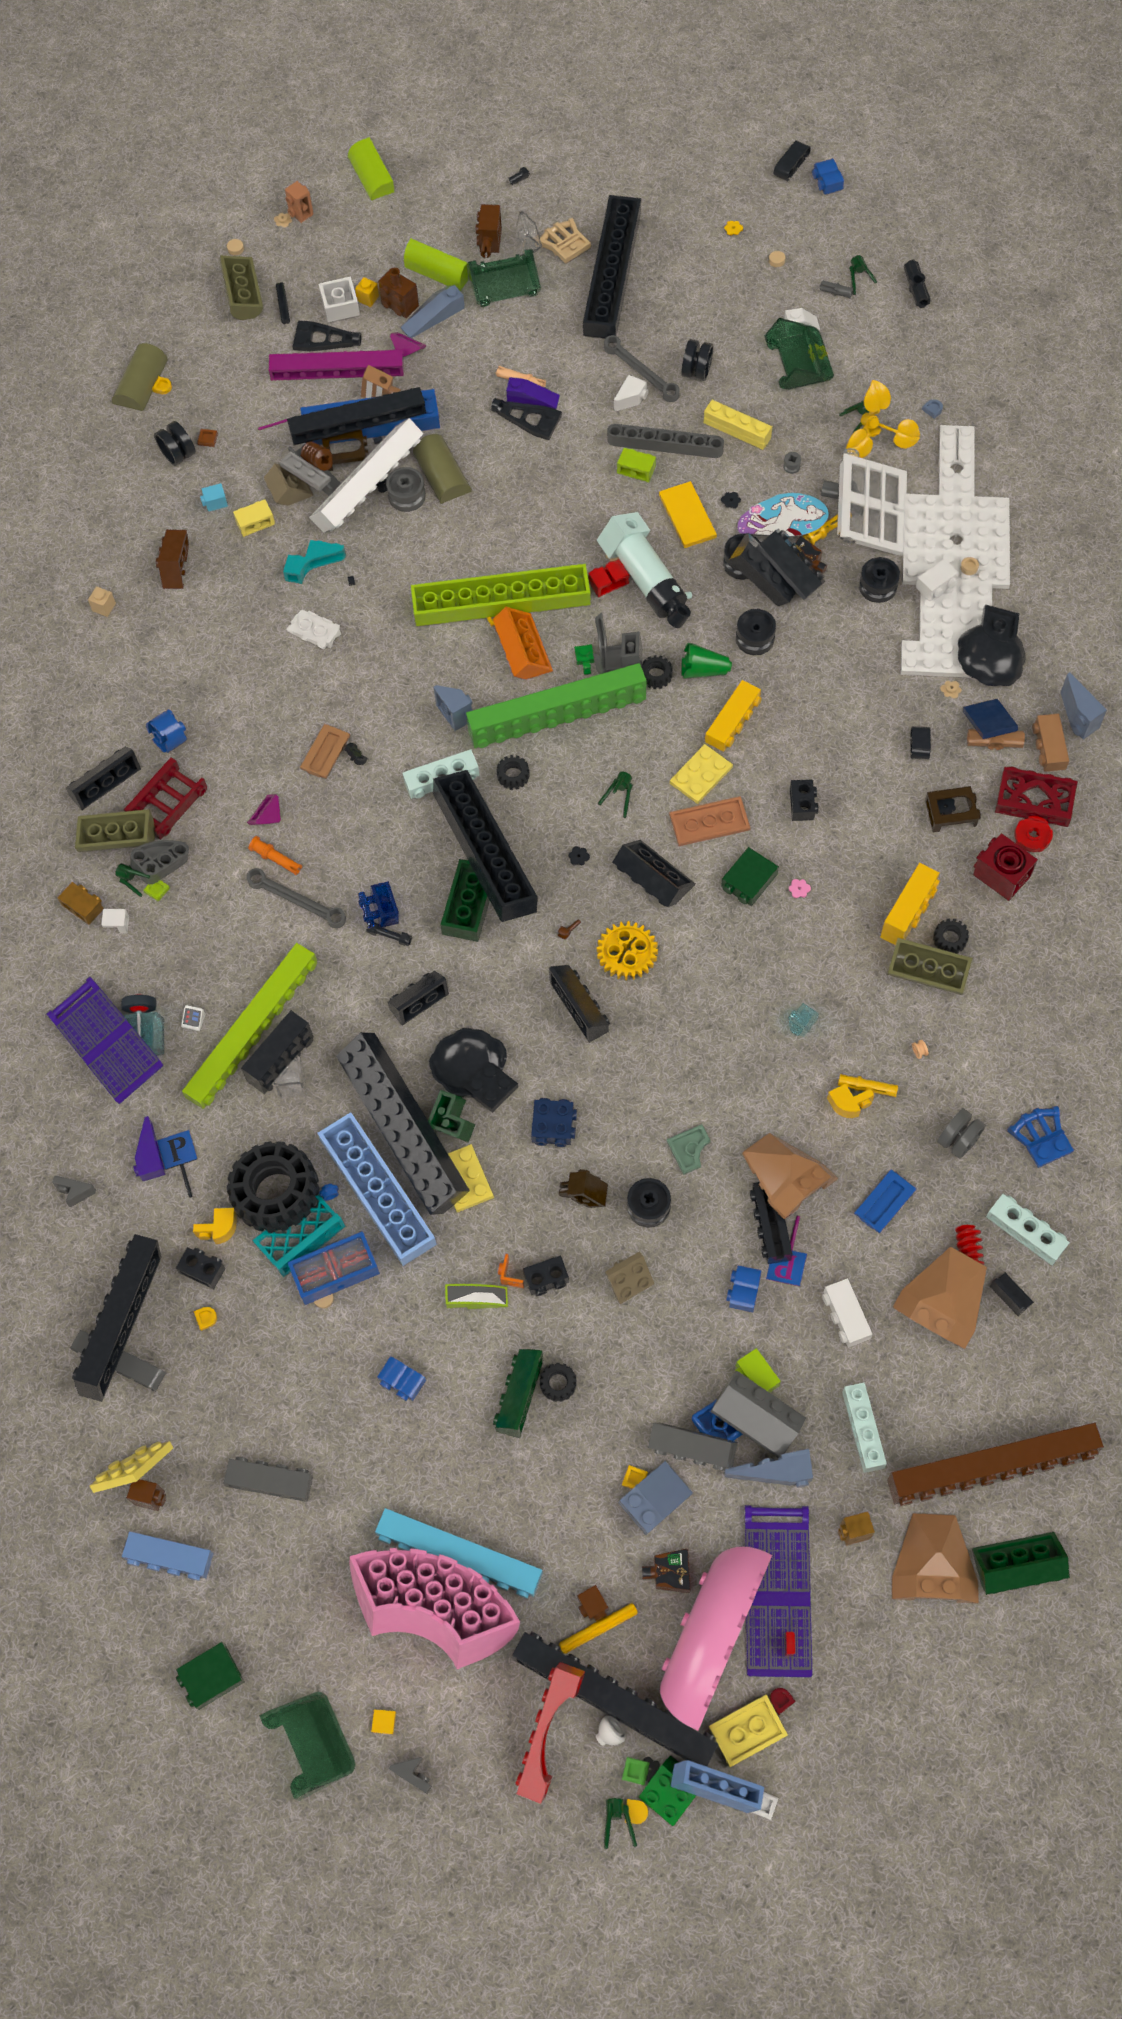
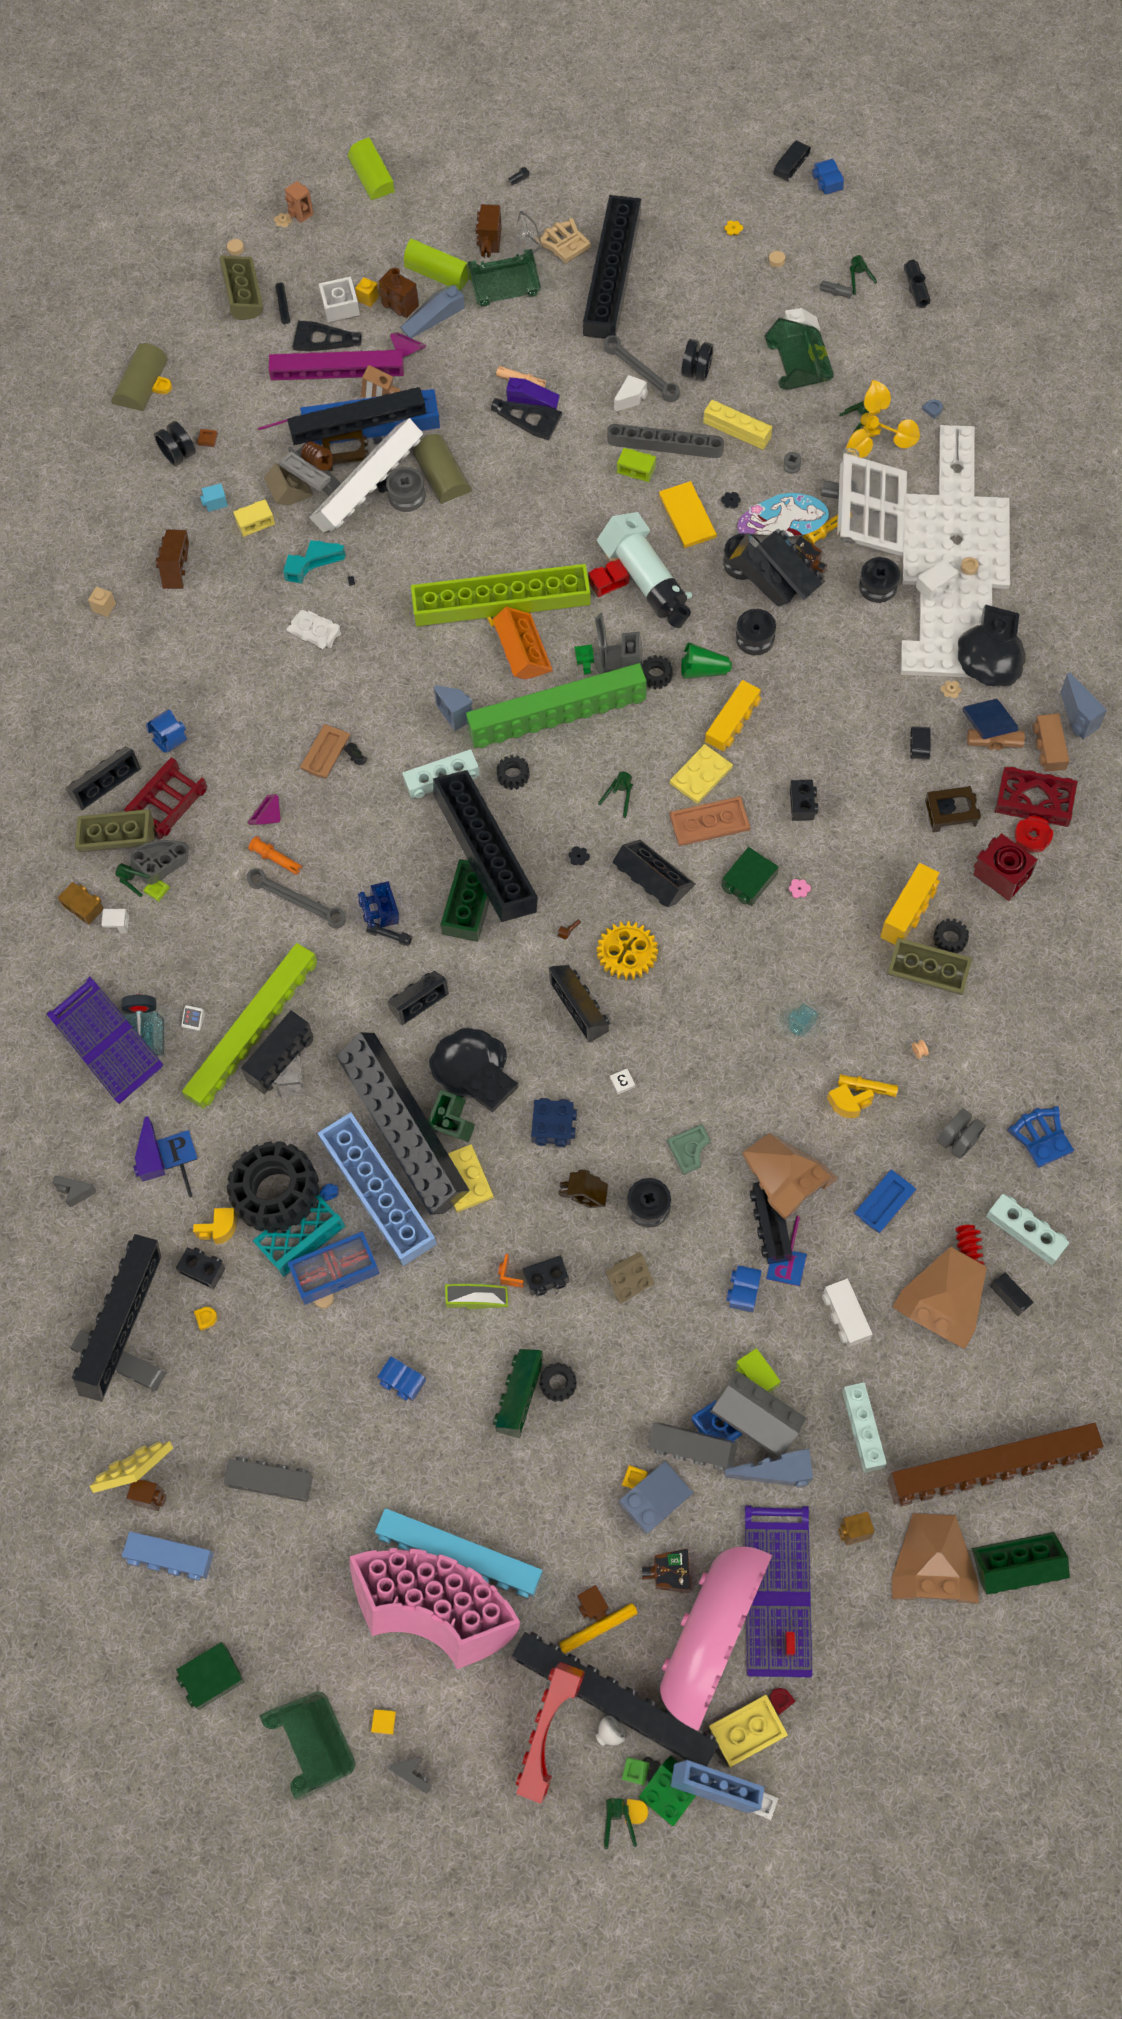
(622, 1081): none -> white tile

